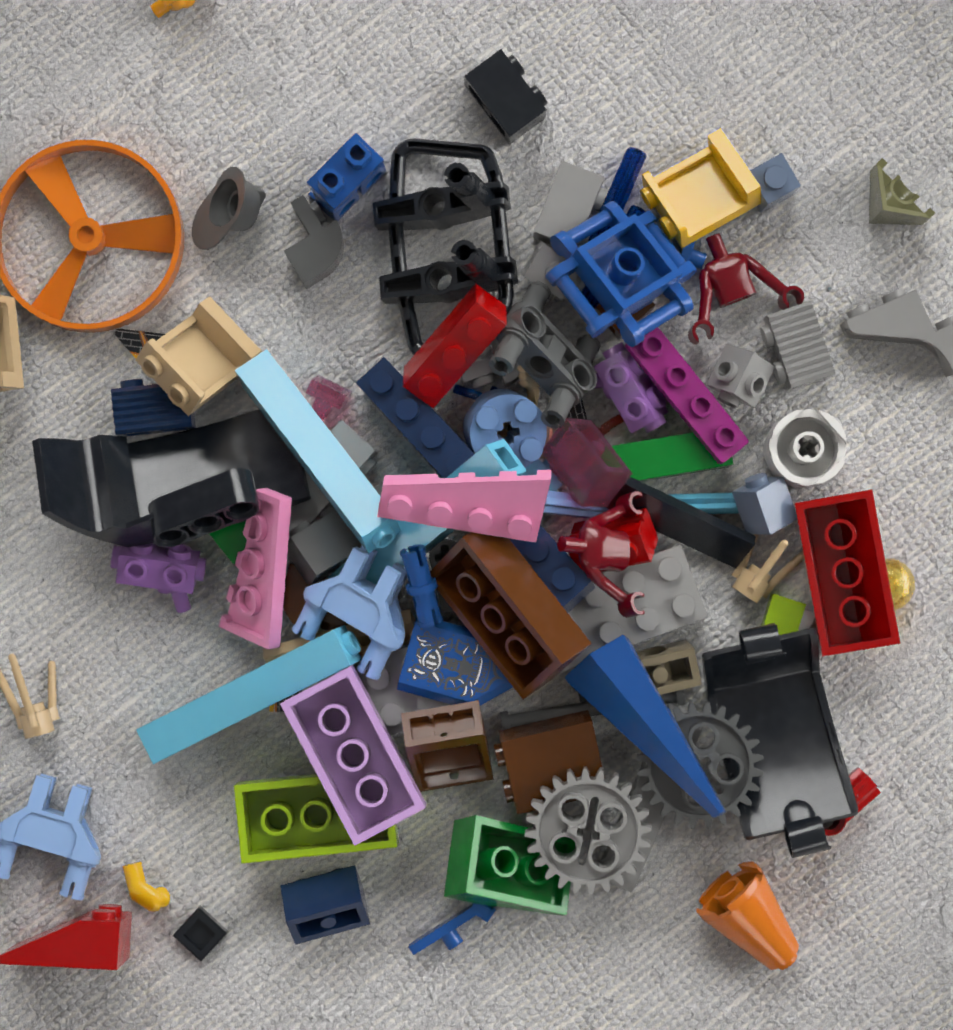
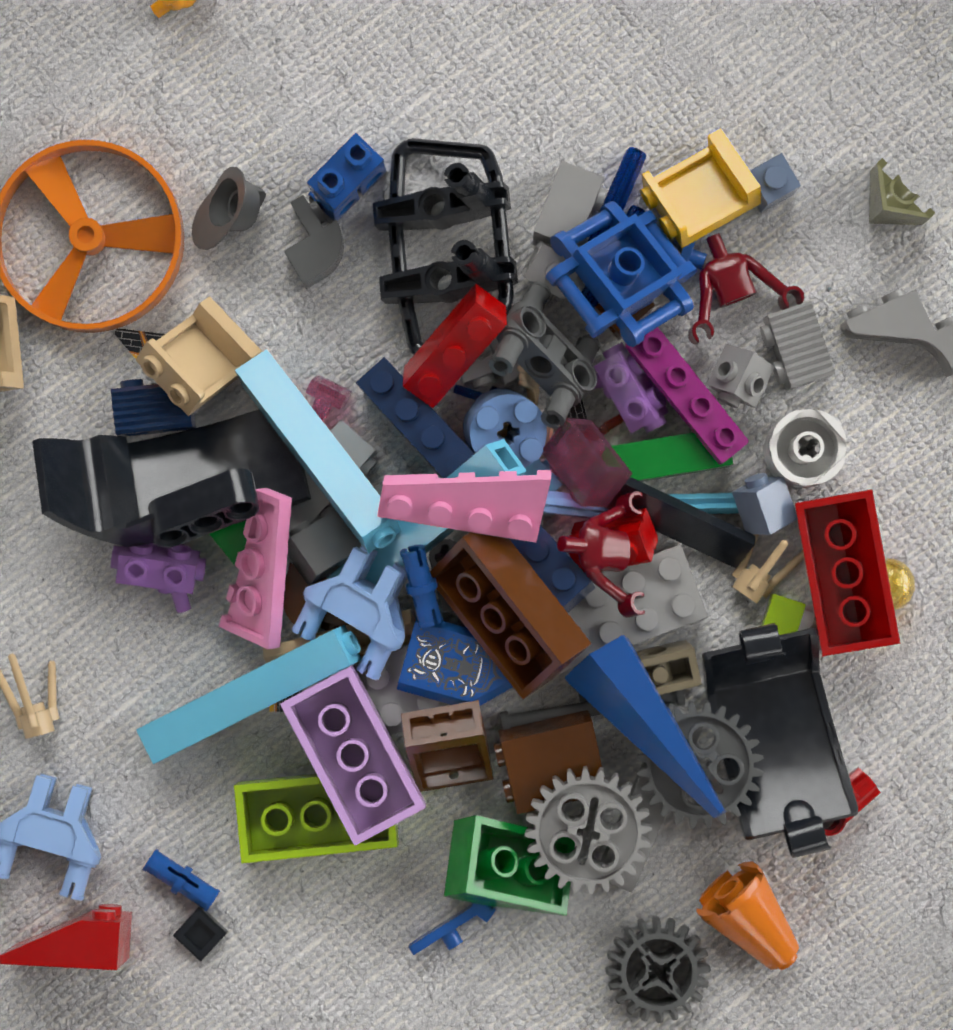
(143, 893): yellow arm -> none
(181, 880): none -> blue pin
(324, 904): dark blue brick -> none
(506, 96): black brick -> none
(678, 996): none -> dark grey gear

